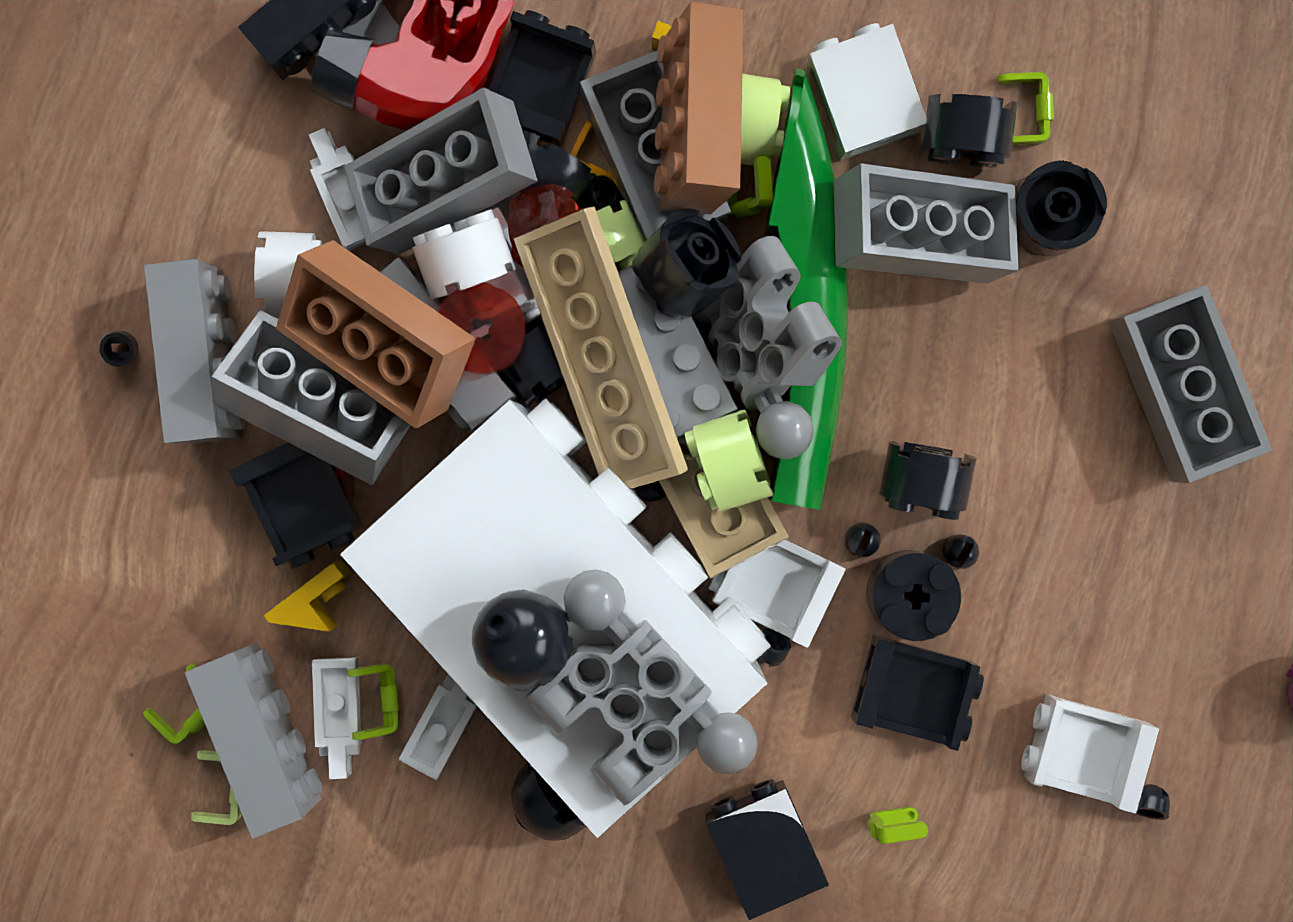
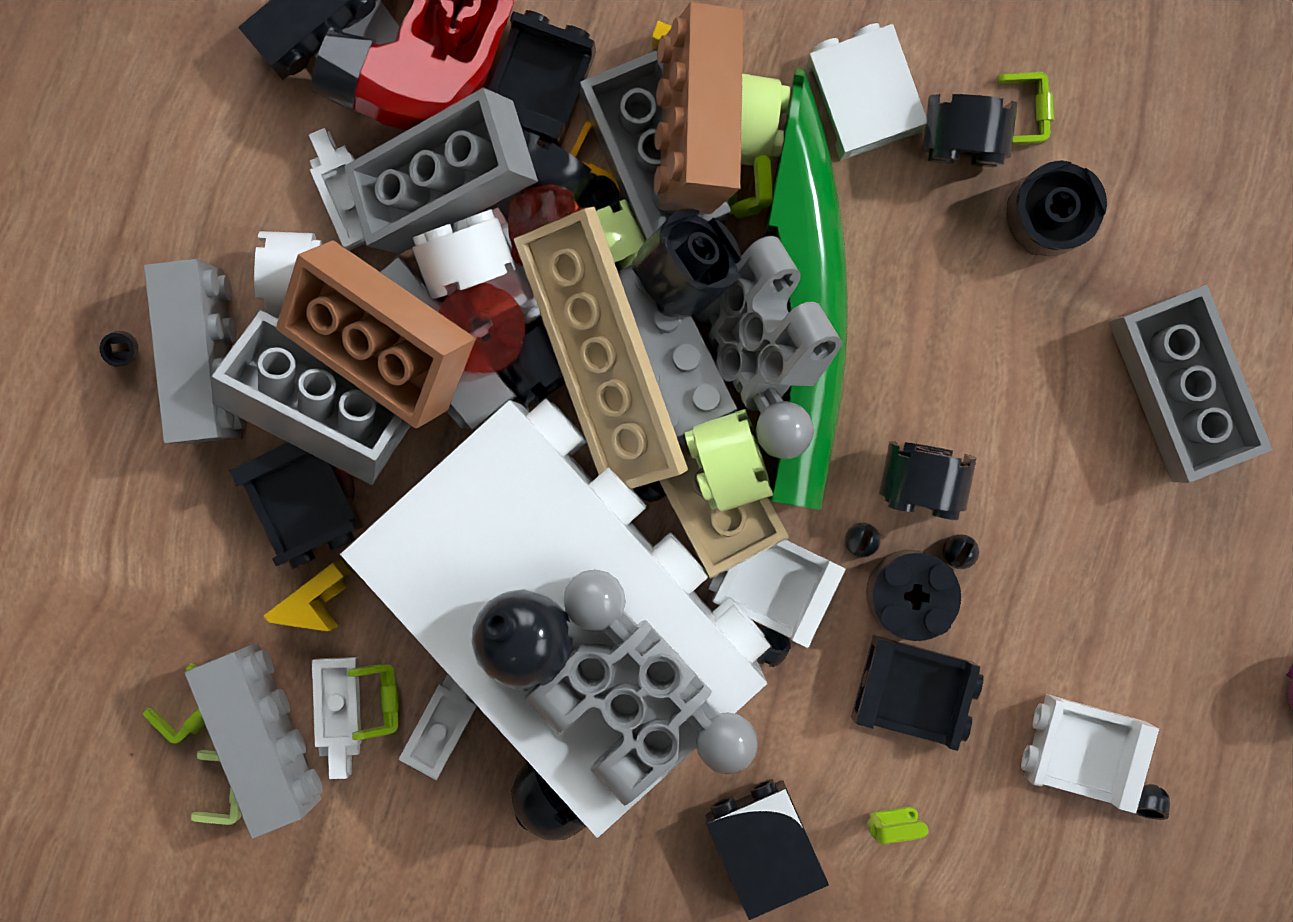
(925, 224): light grey brick -> none

